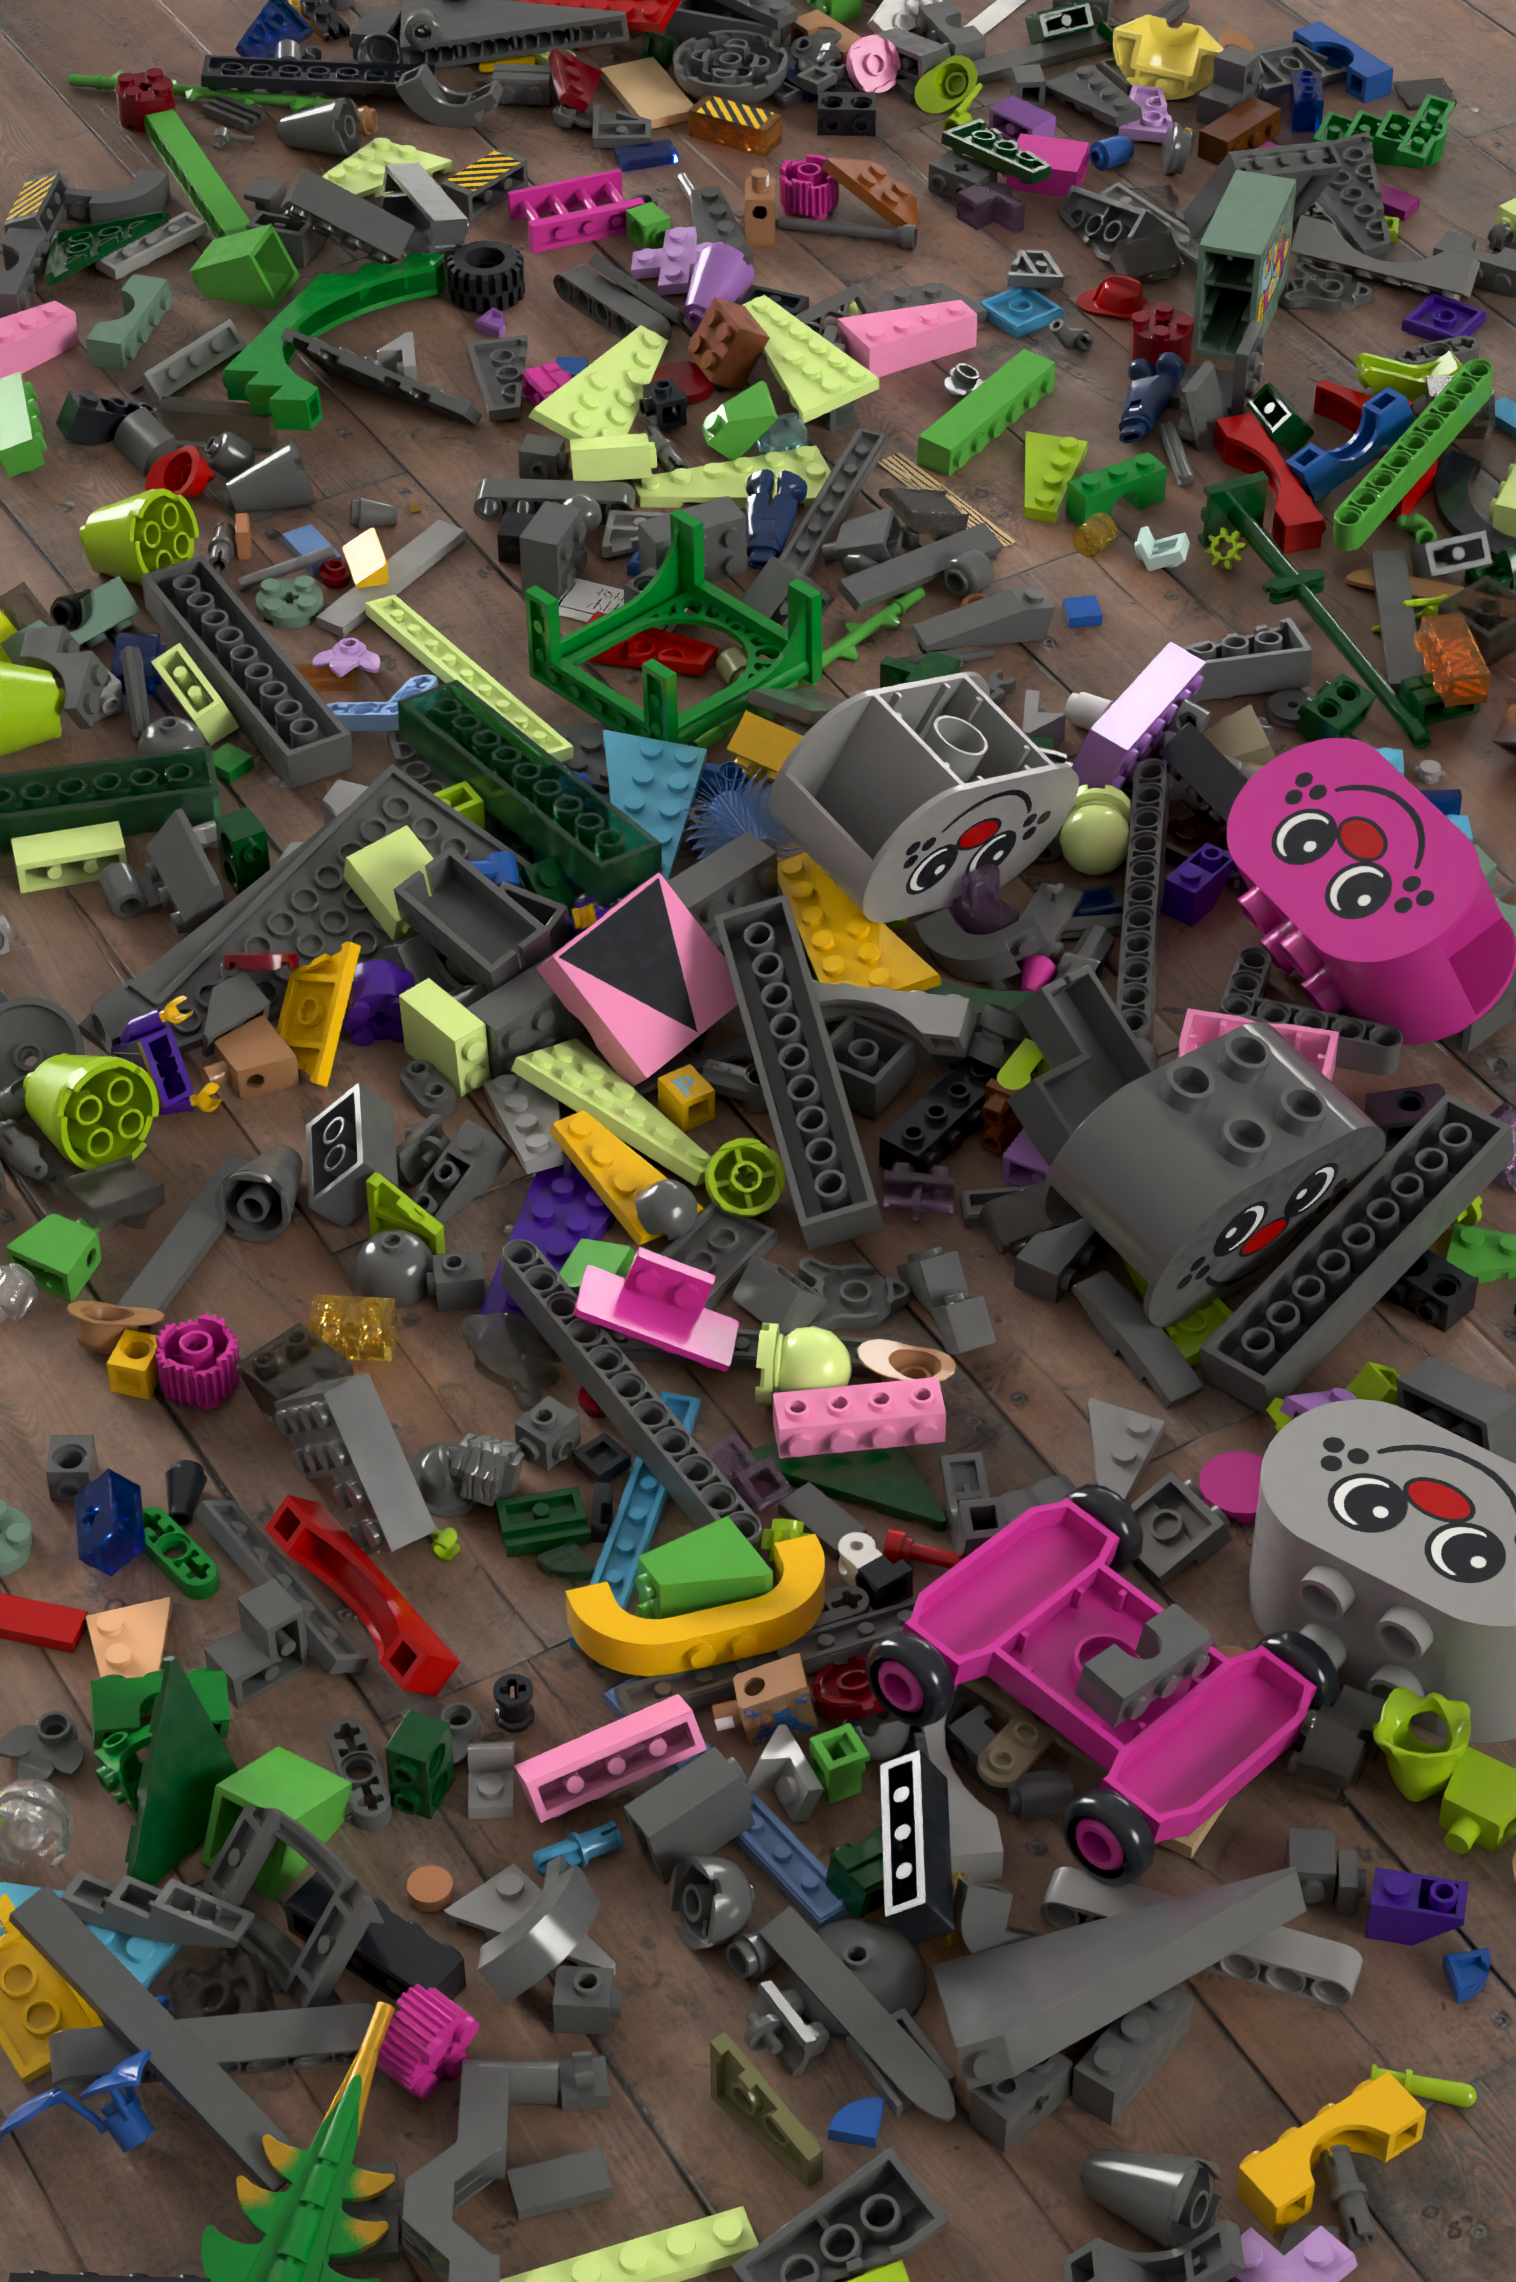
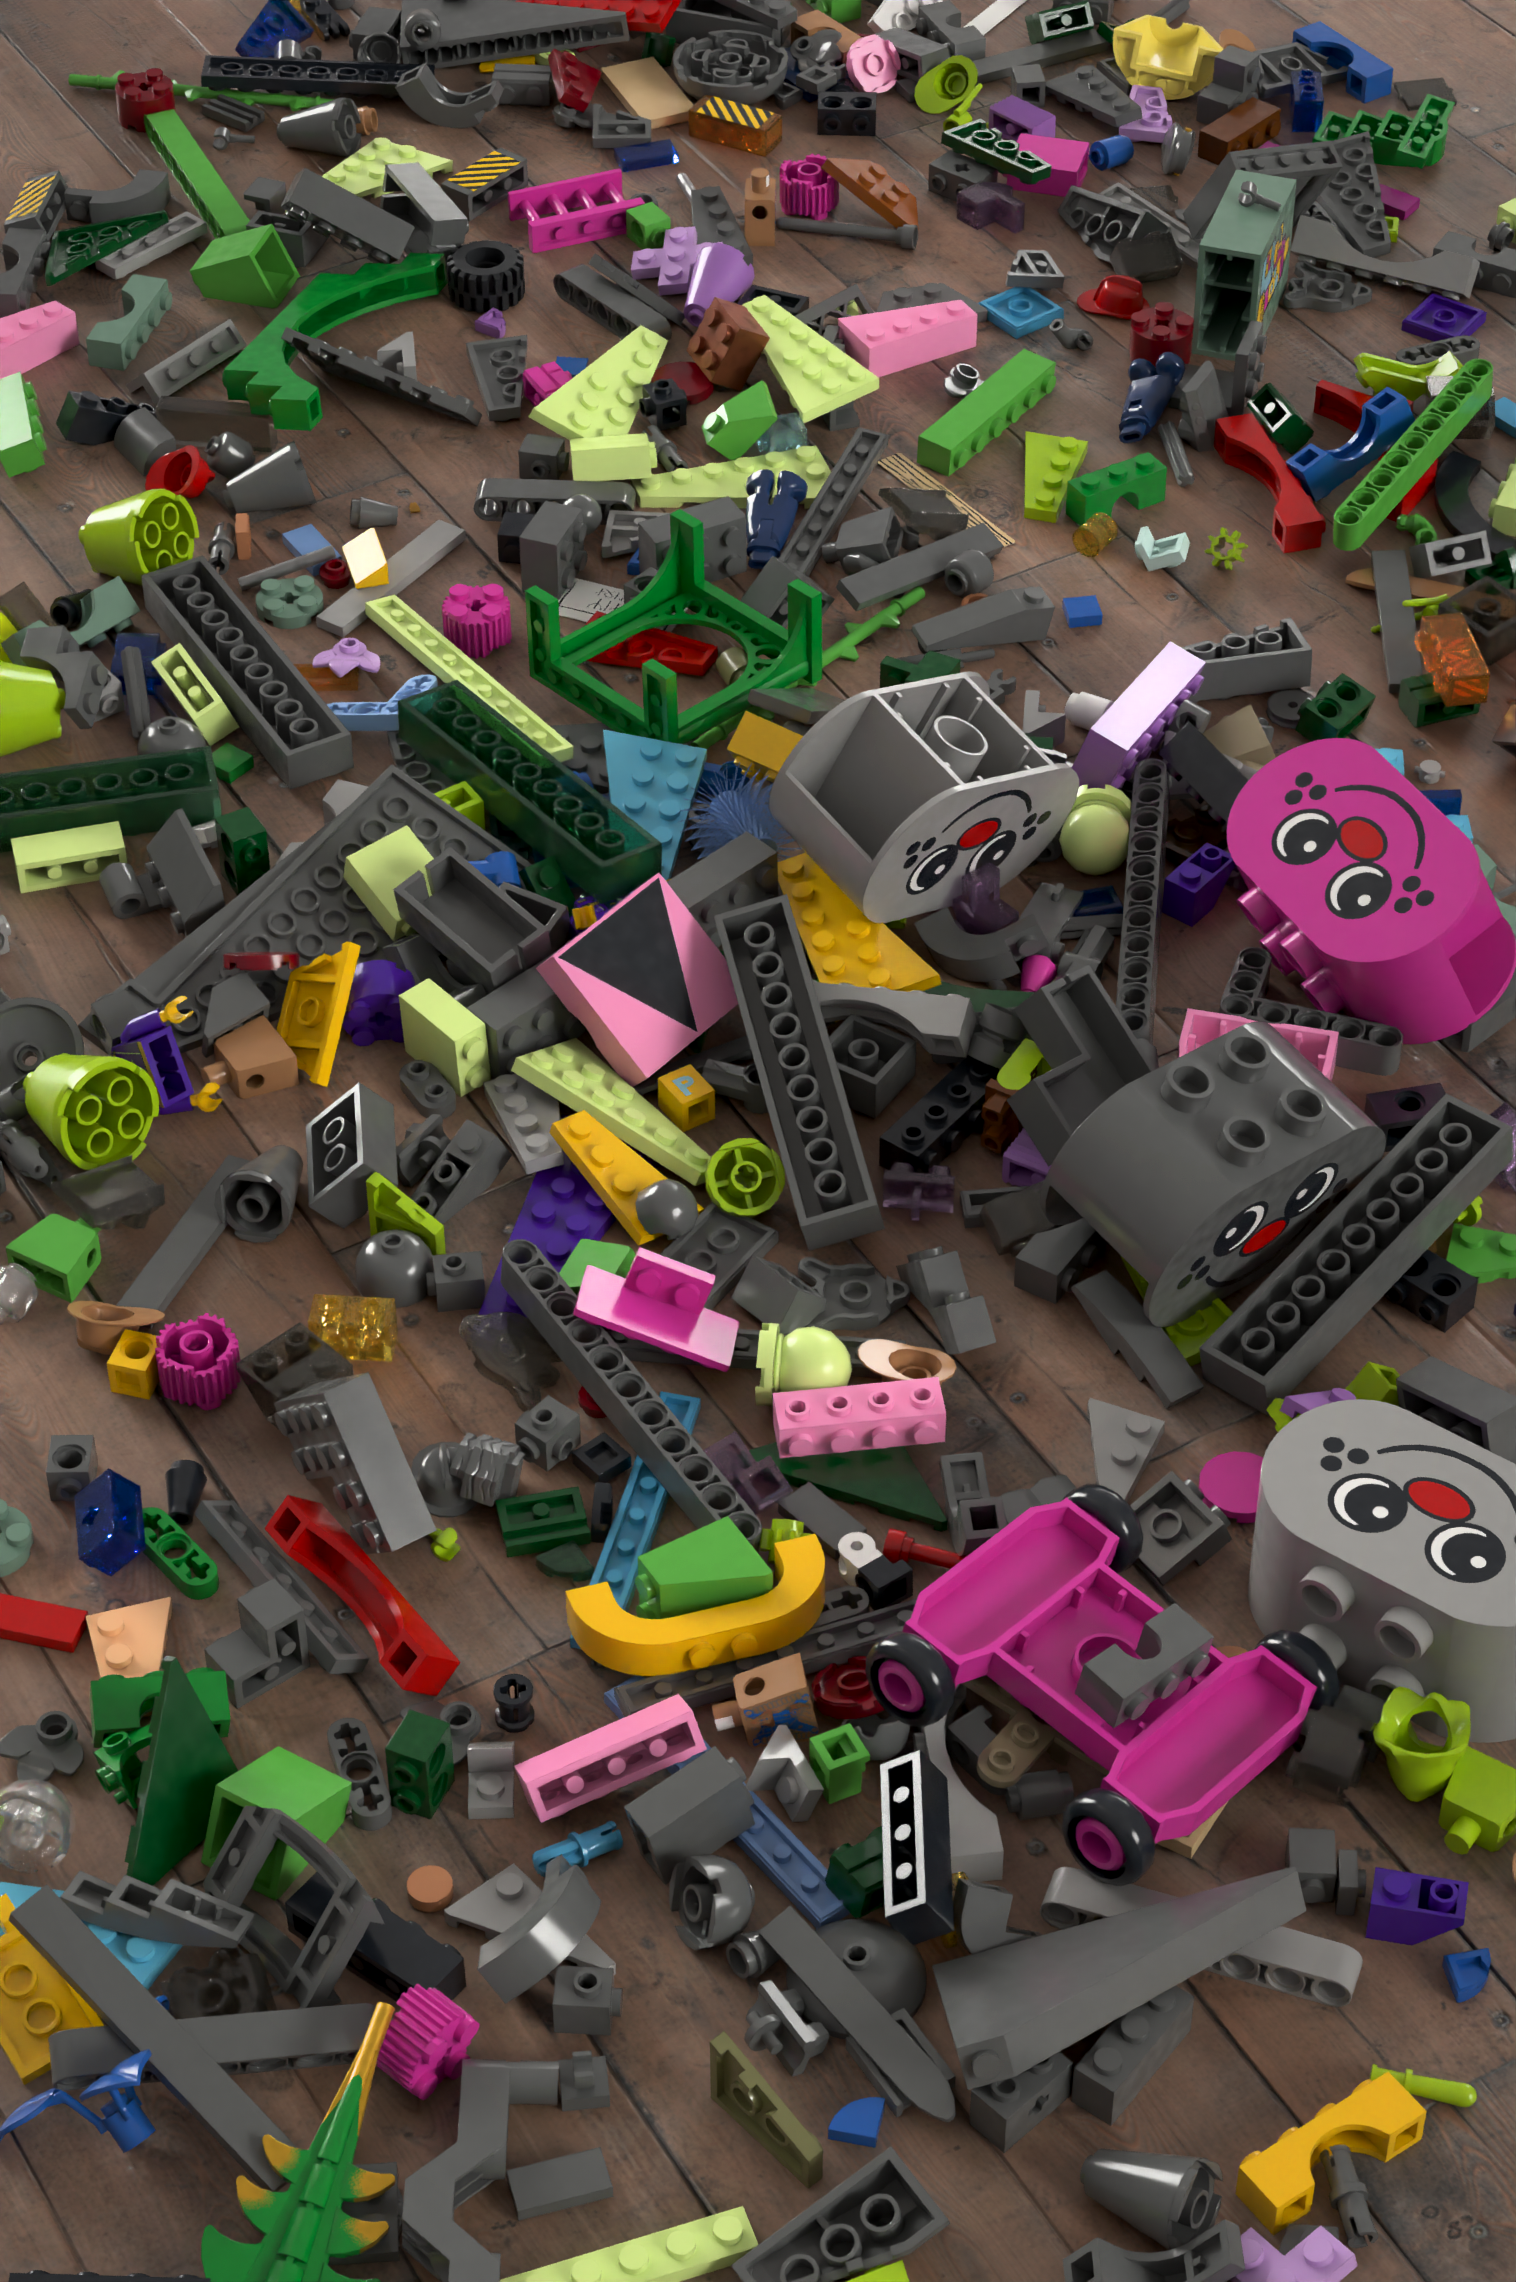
(477, 618): none -> dark pink brick
(1241, 507): dark green piece -> none
(1248, 200): none -> dark grey hand

